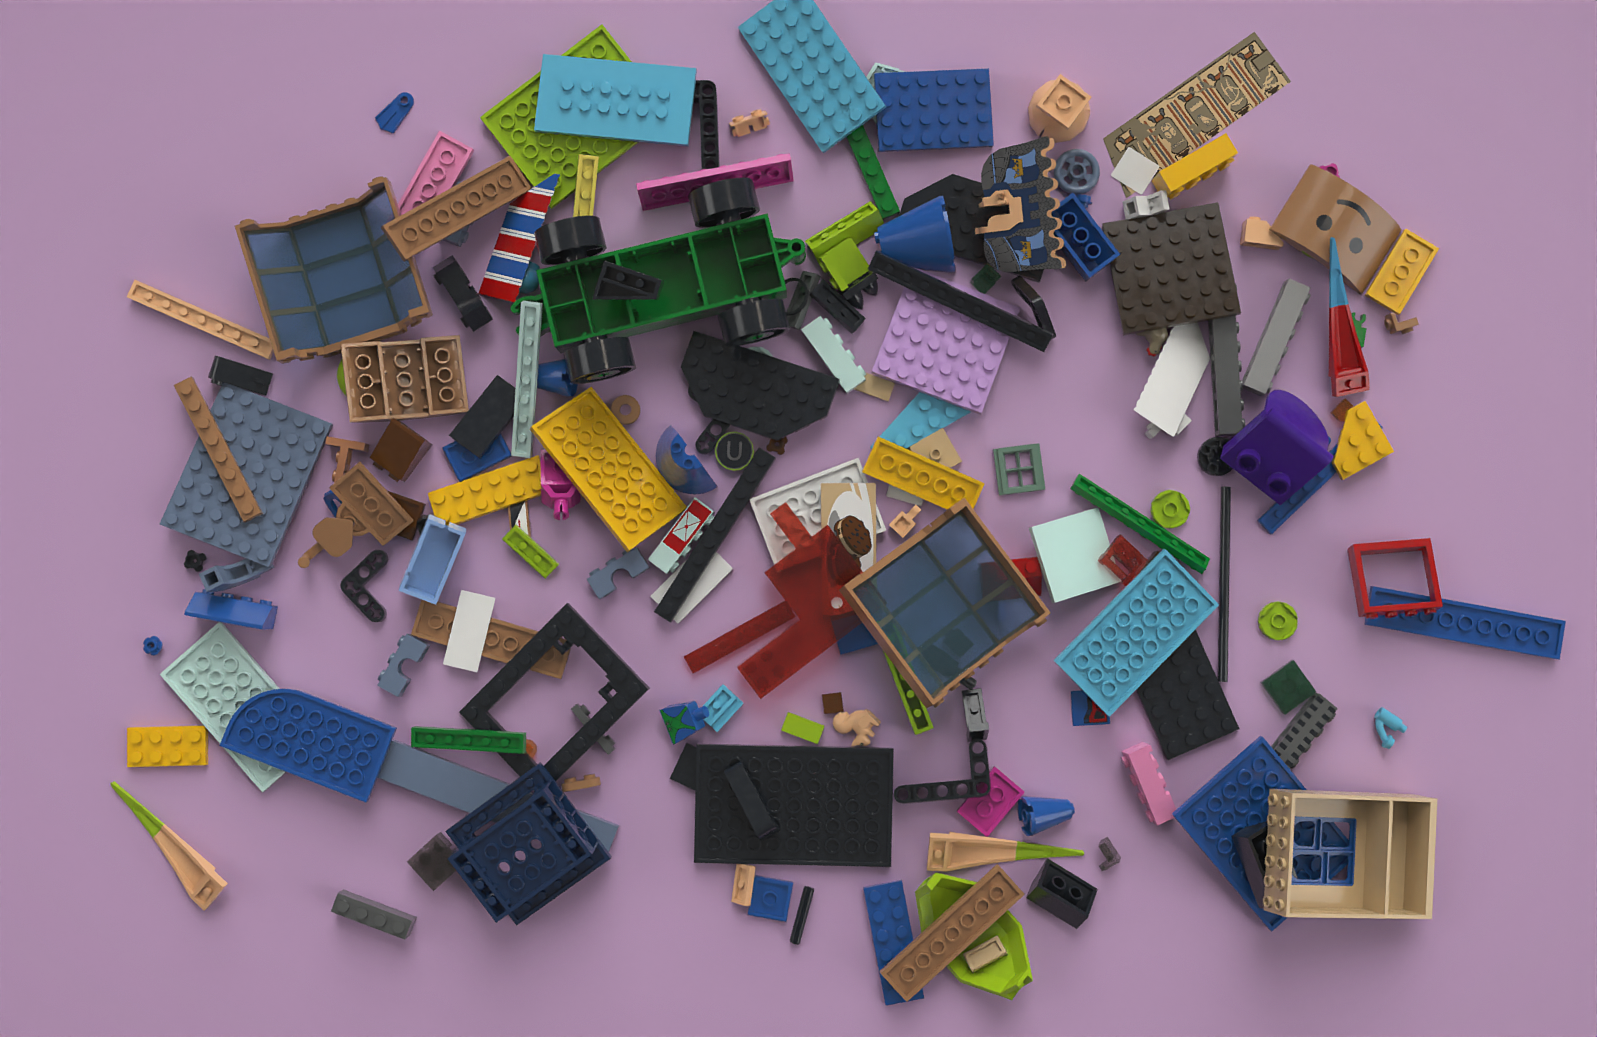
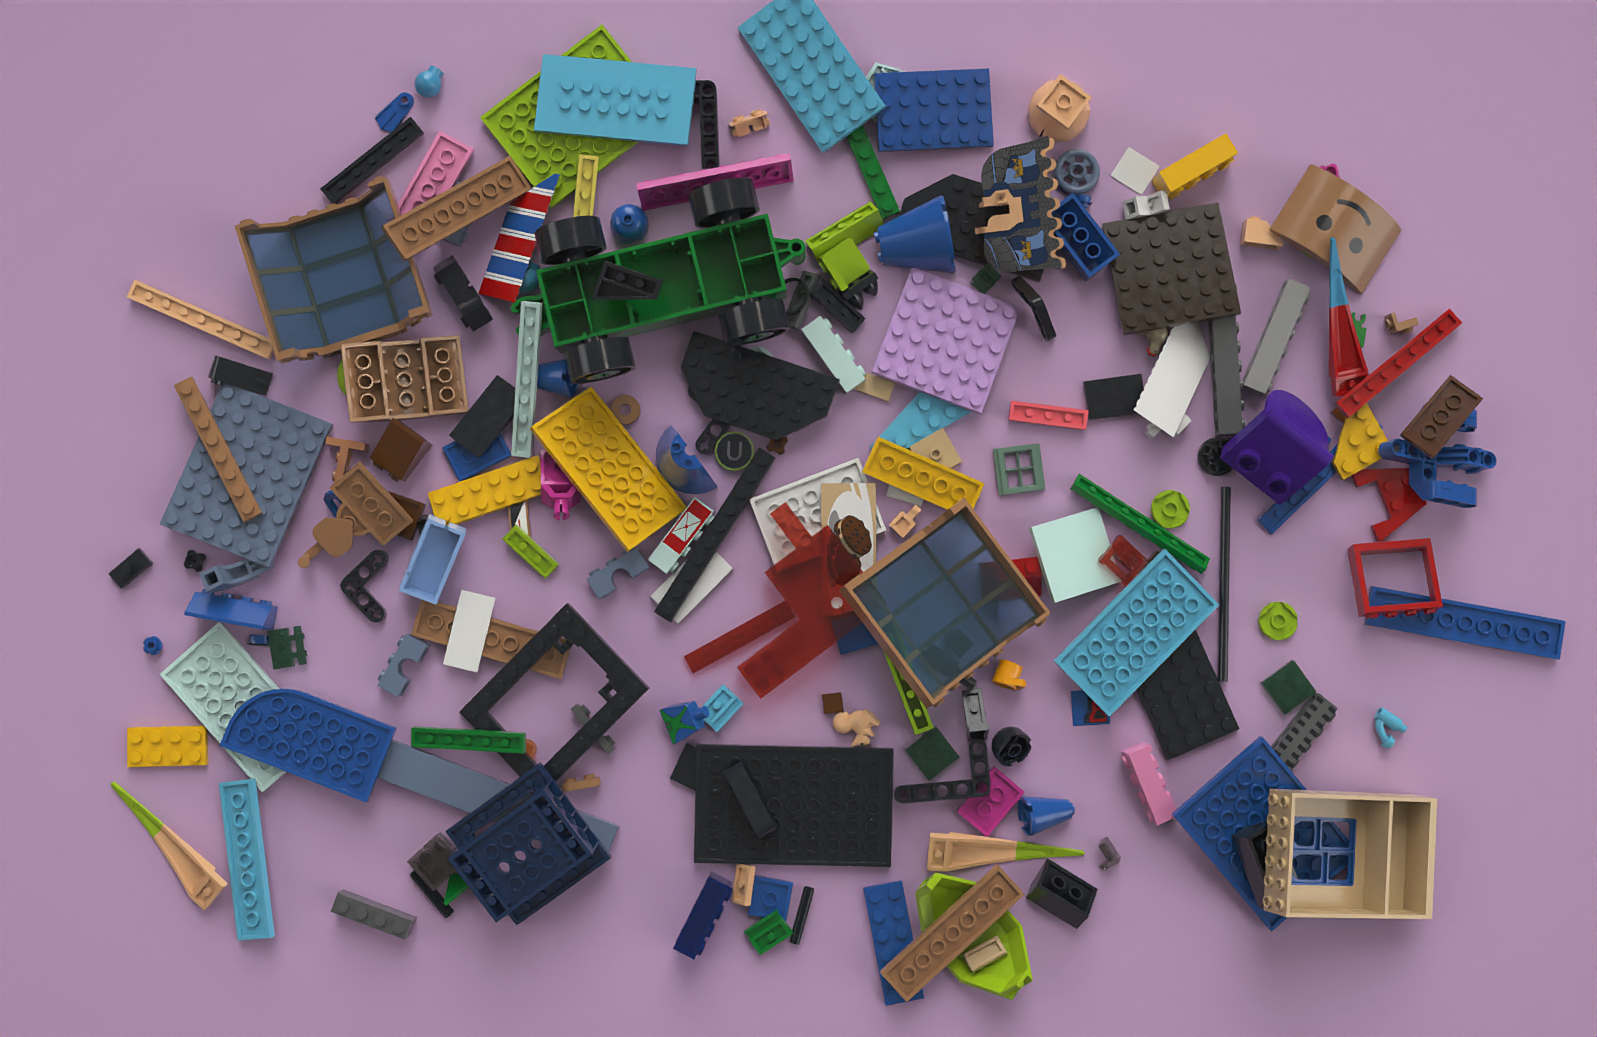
(130, 568): none -> black tile
(246, 859): none -> medium azure plate
(260, 640): none -> blue piece
(281, 647): none -> clear green plate
(372, 161): none -> black plate
(428, 82): none -> dark azure piece
(434, 896): none -> black axle
(455, 887): none -> green slope
(631, 231): none -> blue cylinder
(700, 919): none -> clear blue brick
(768, 932): none -> green plate
(802, 727): lime tile -> none
(932, 753): none -> clear green plate
(960, 301): black plate -> none
(1008, 675): none -> light orange piece
(1010, 745): none -> black cylinder
(1048, 415): none -> coral plate
(1112, 396): none -> black tile
(1200, 106): sticker -> none
(1396, 494): none -> red wing
(1398, 363): none -> red plate
(1401, 271): yellow plate -> none
(1424, 470): none -> blue piece
(1441, 417): none -> reddish brown tile

